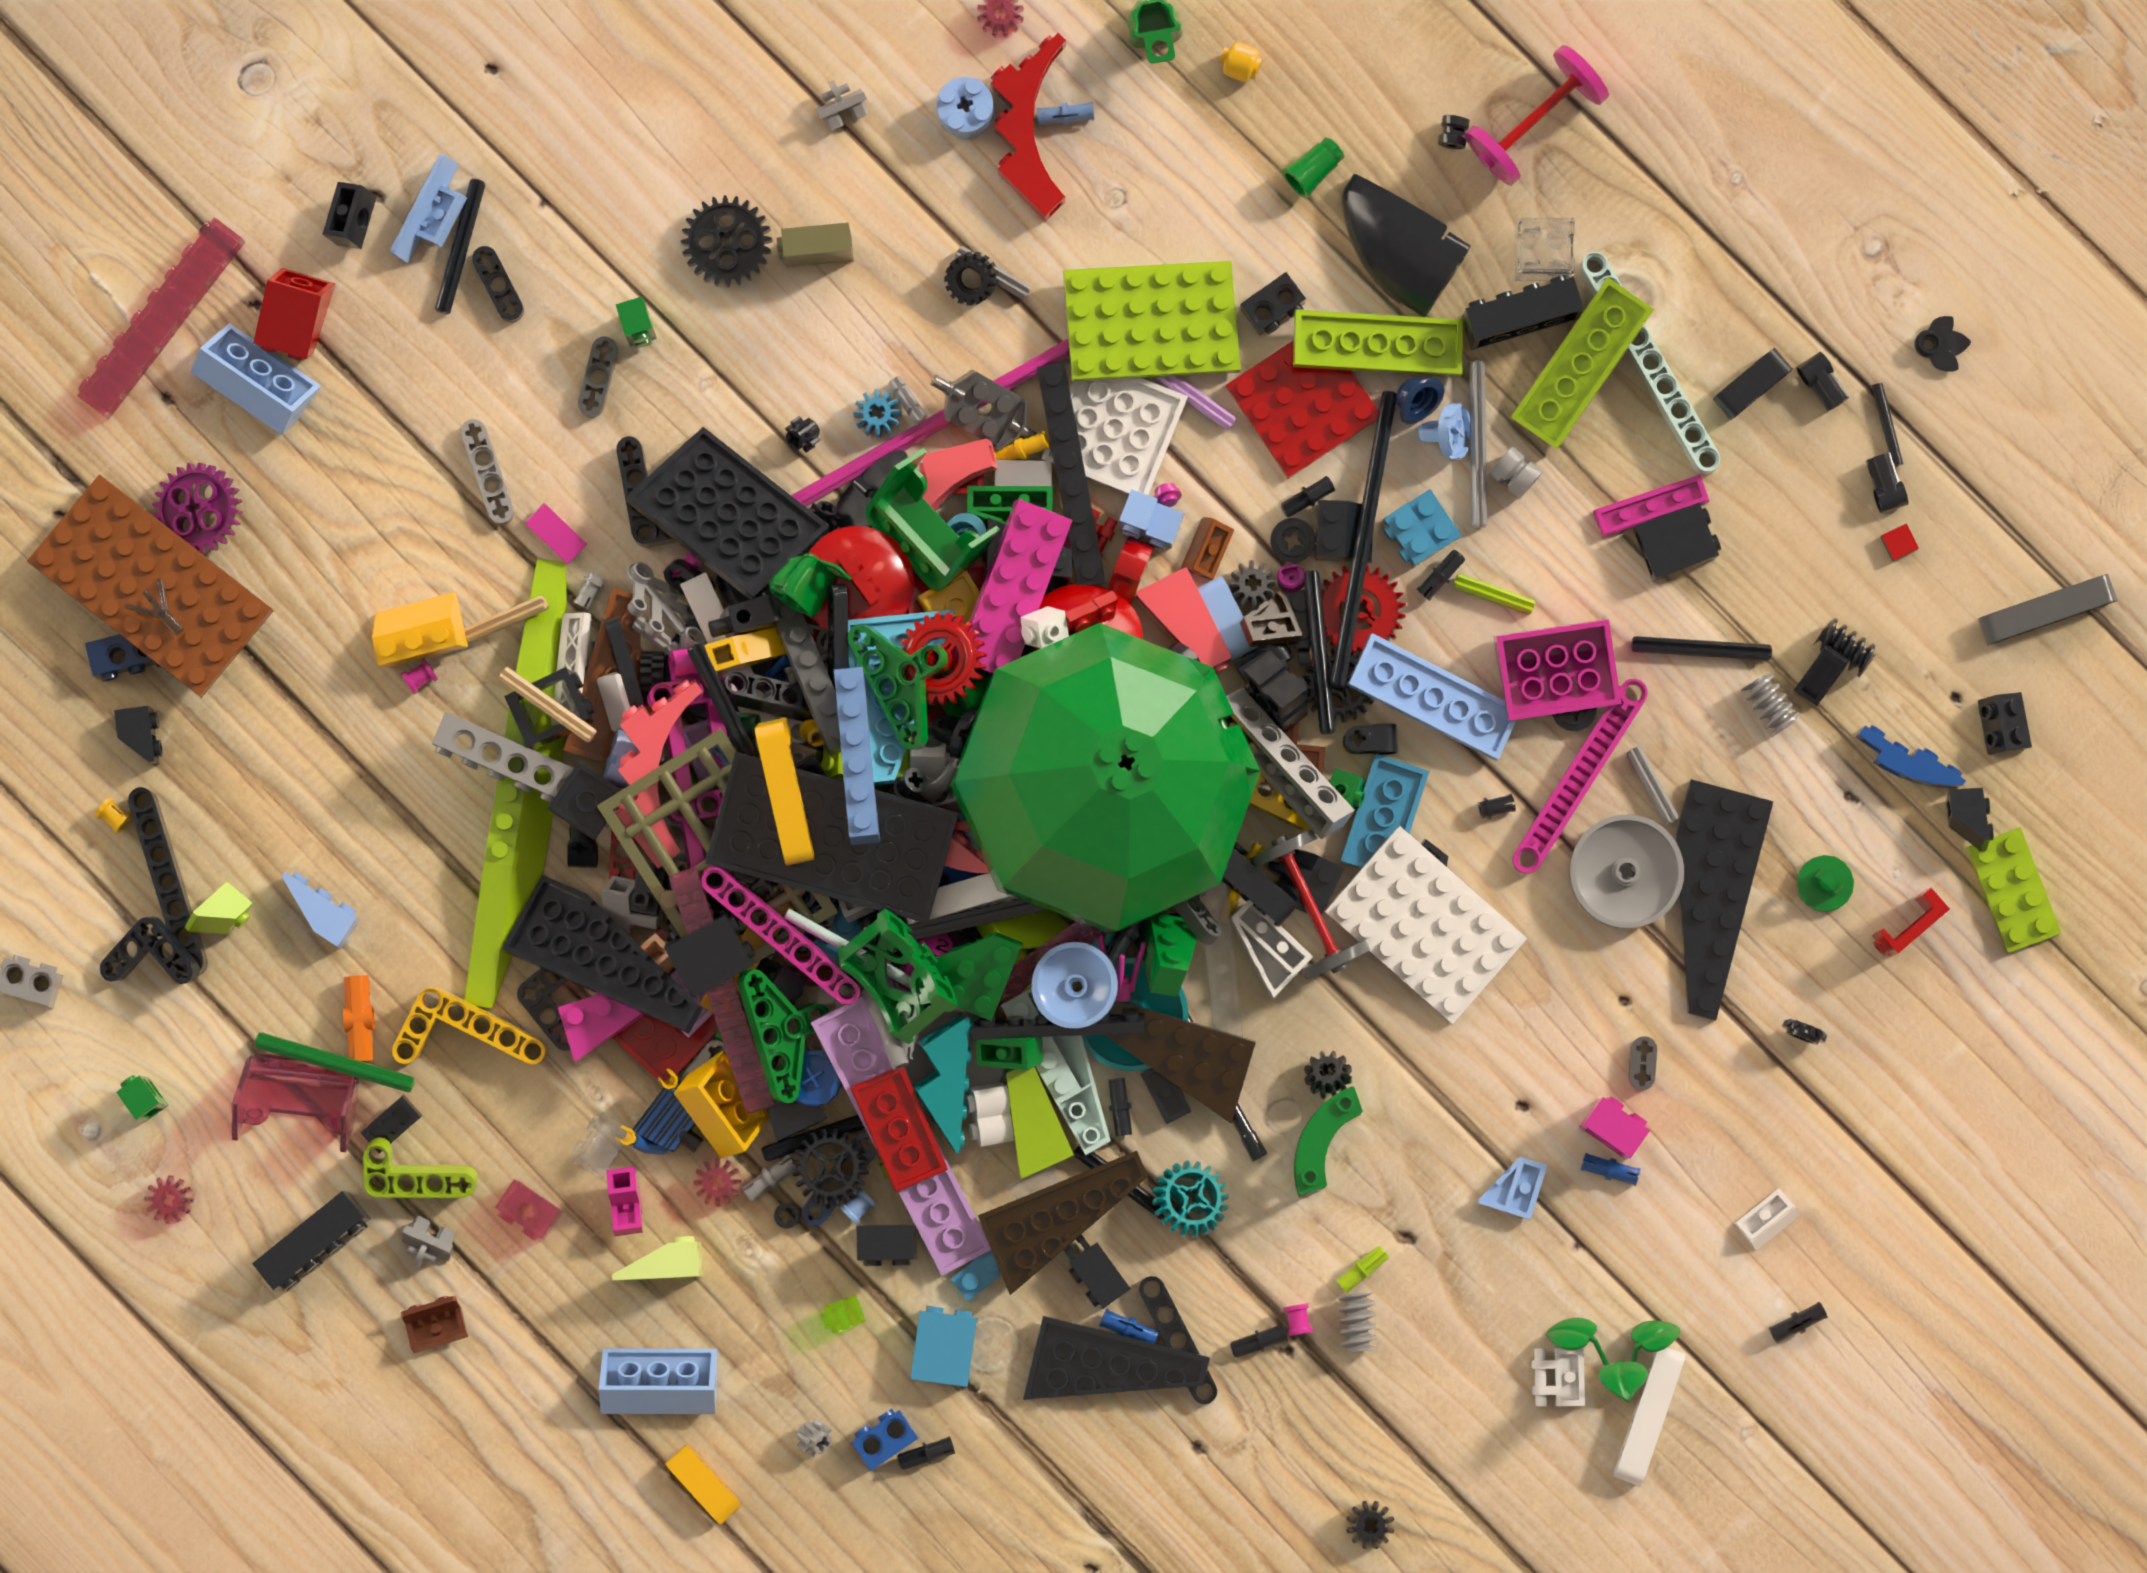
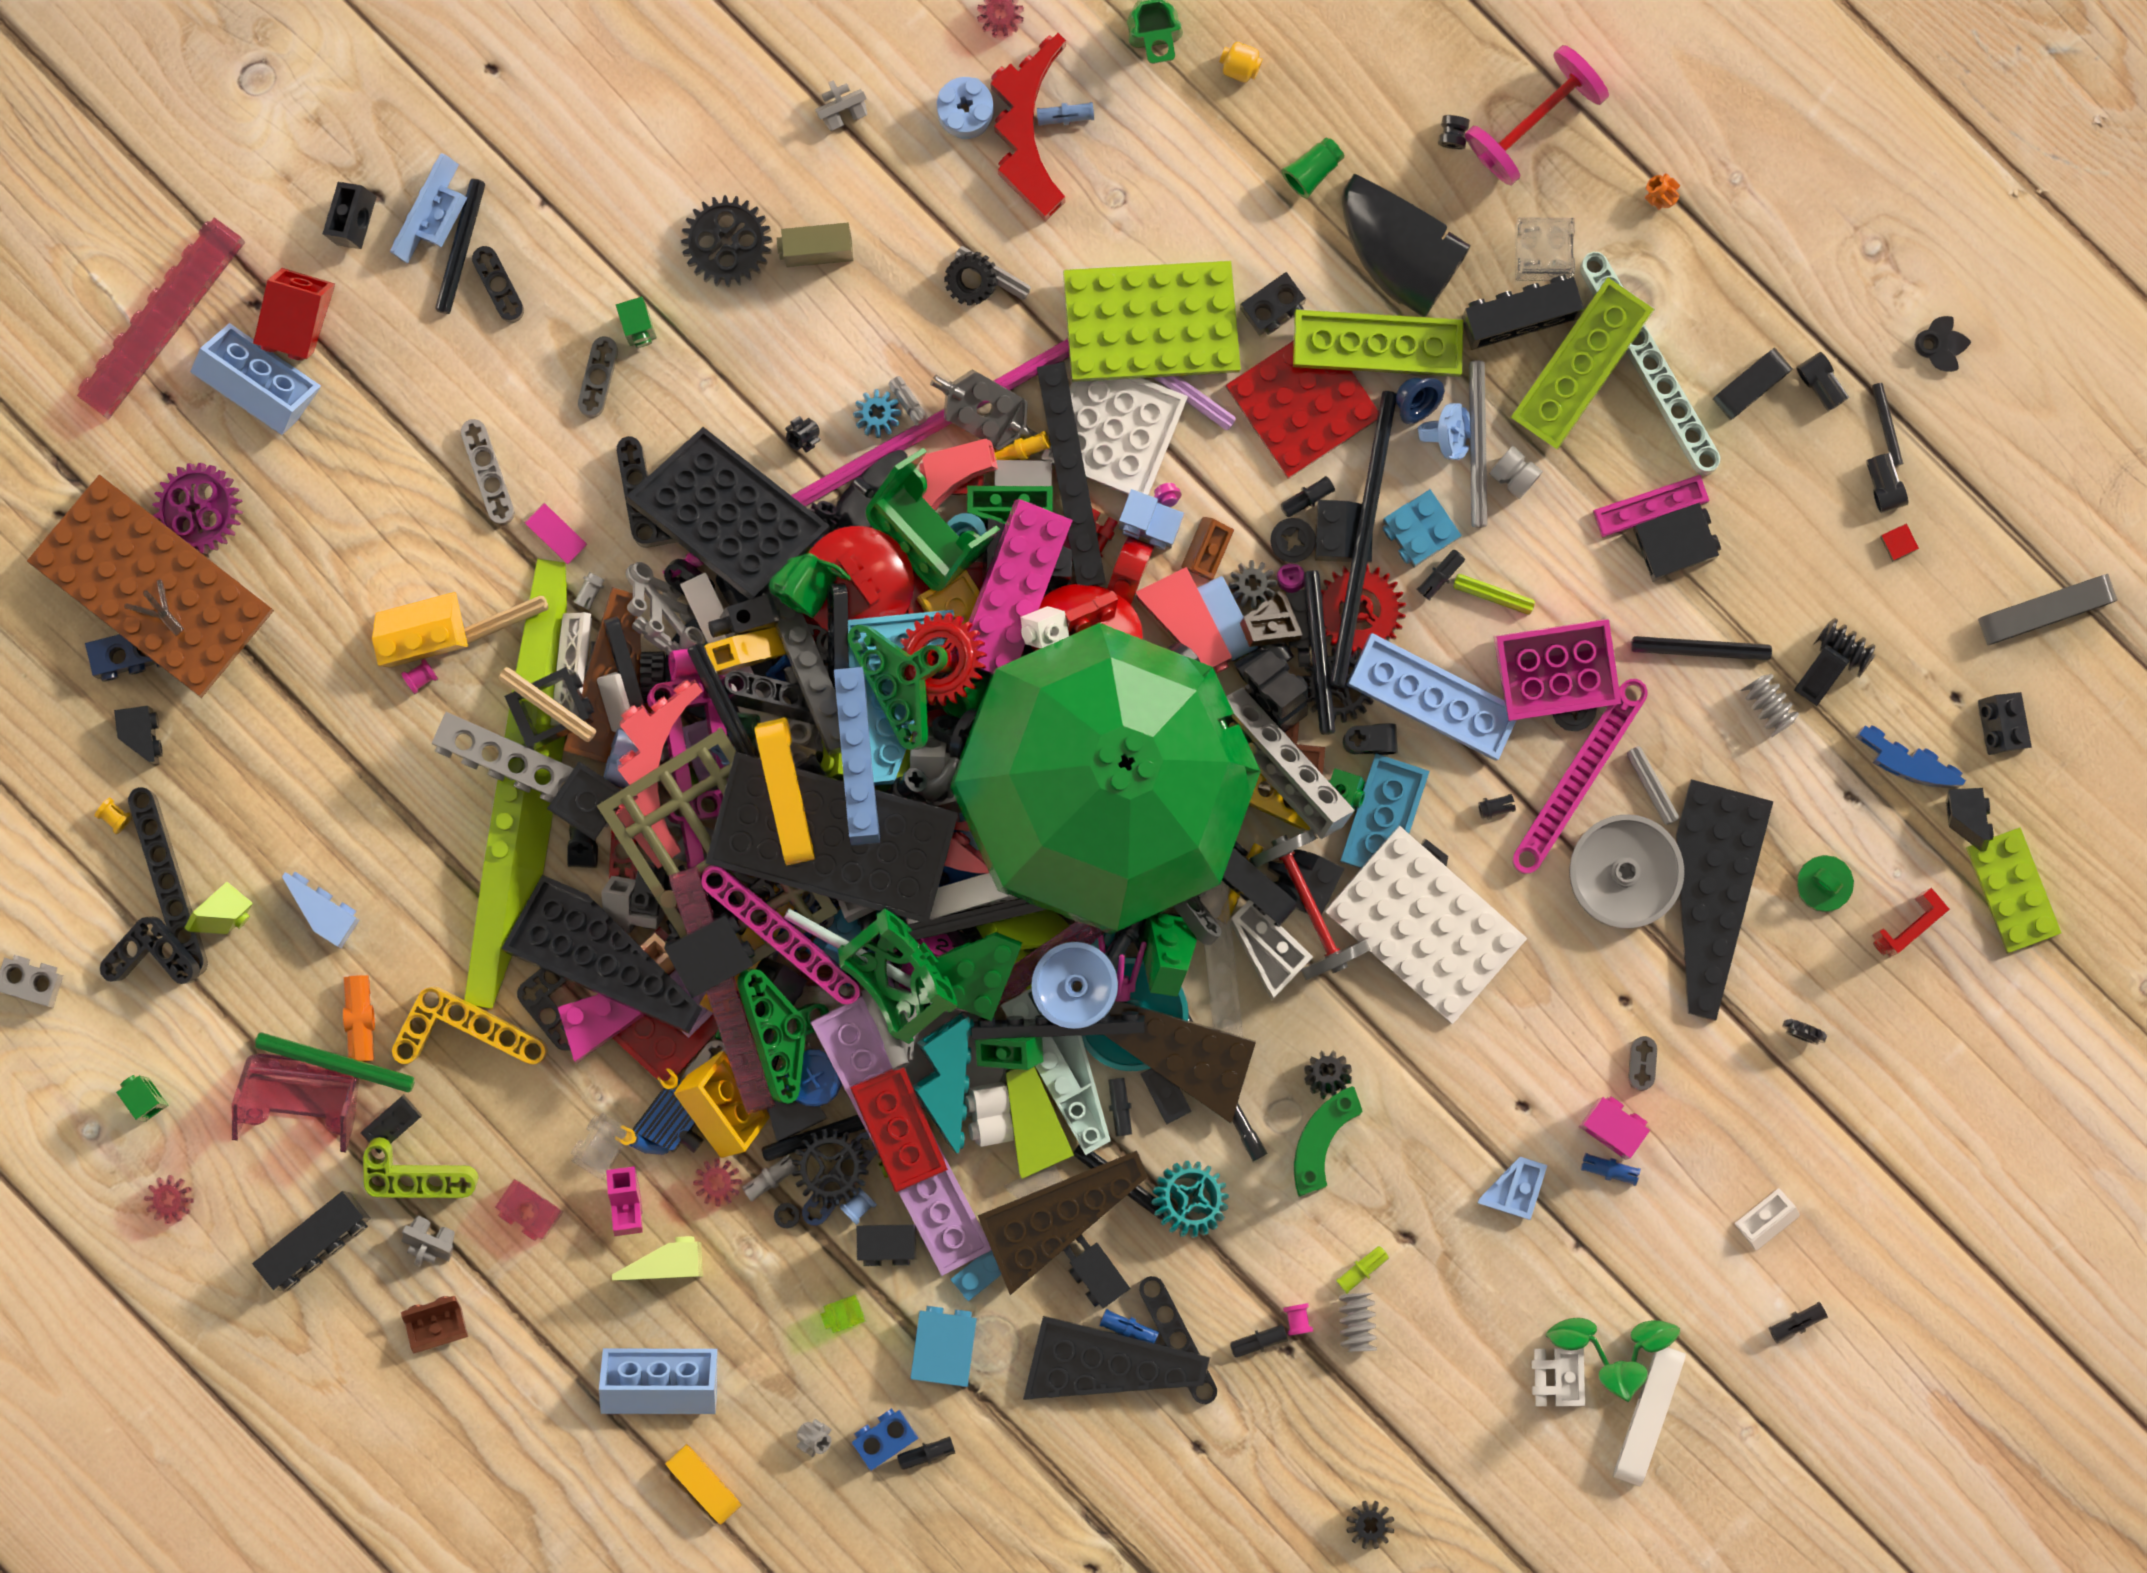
(810, 733): yellow pin -> none
(1662, 191): none -> orange gear

